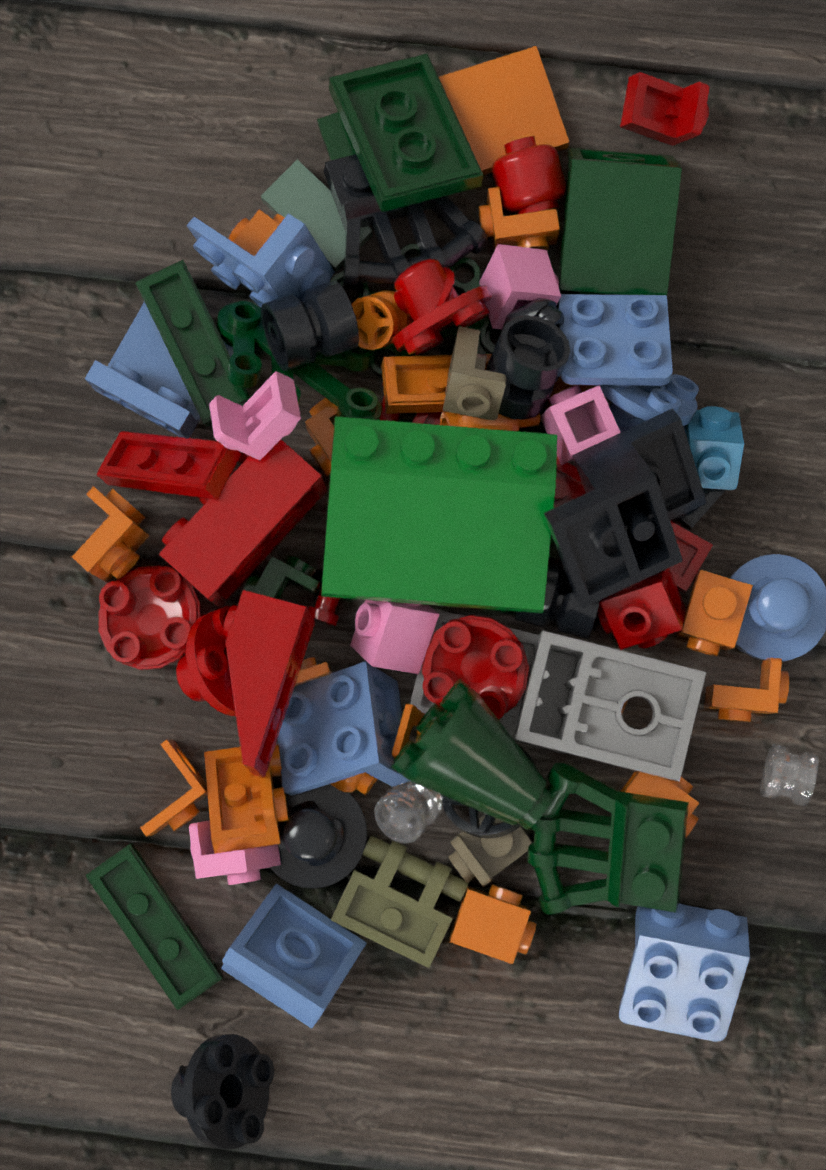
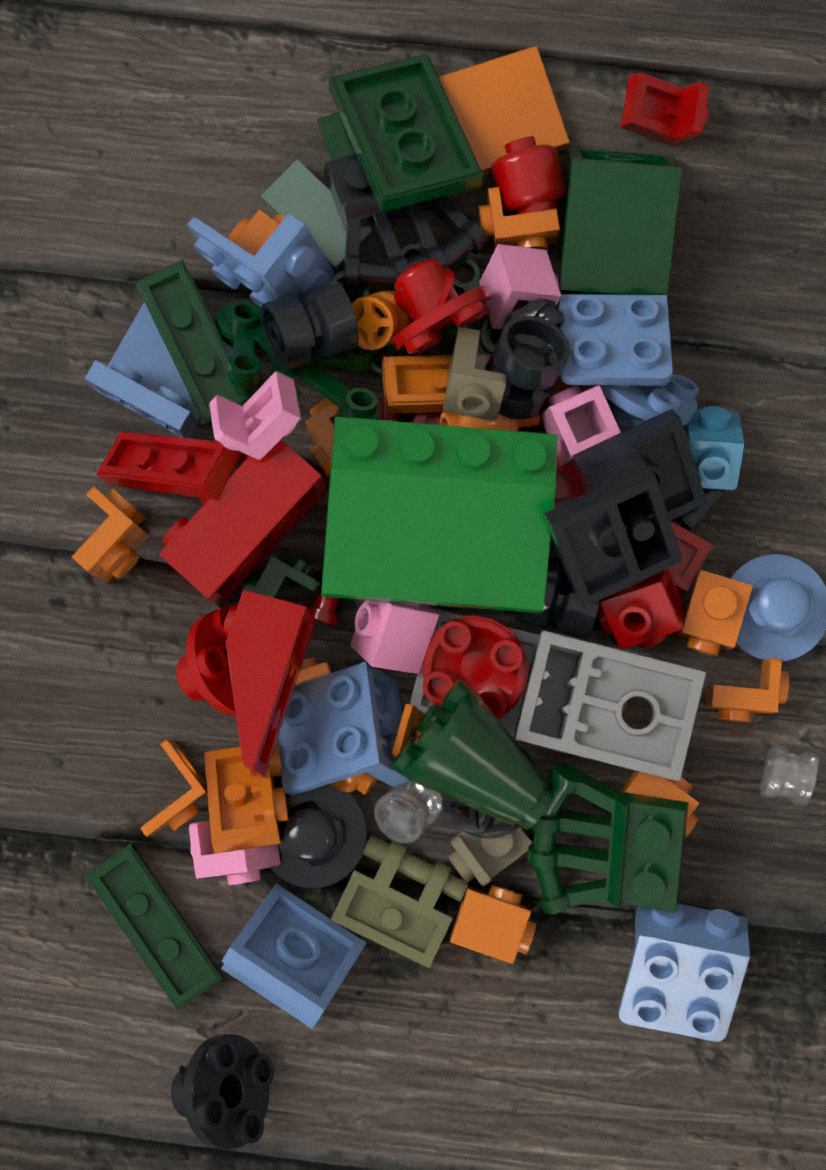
(147, 617): red dish -> none

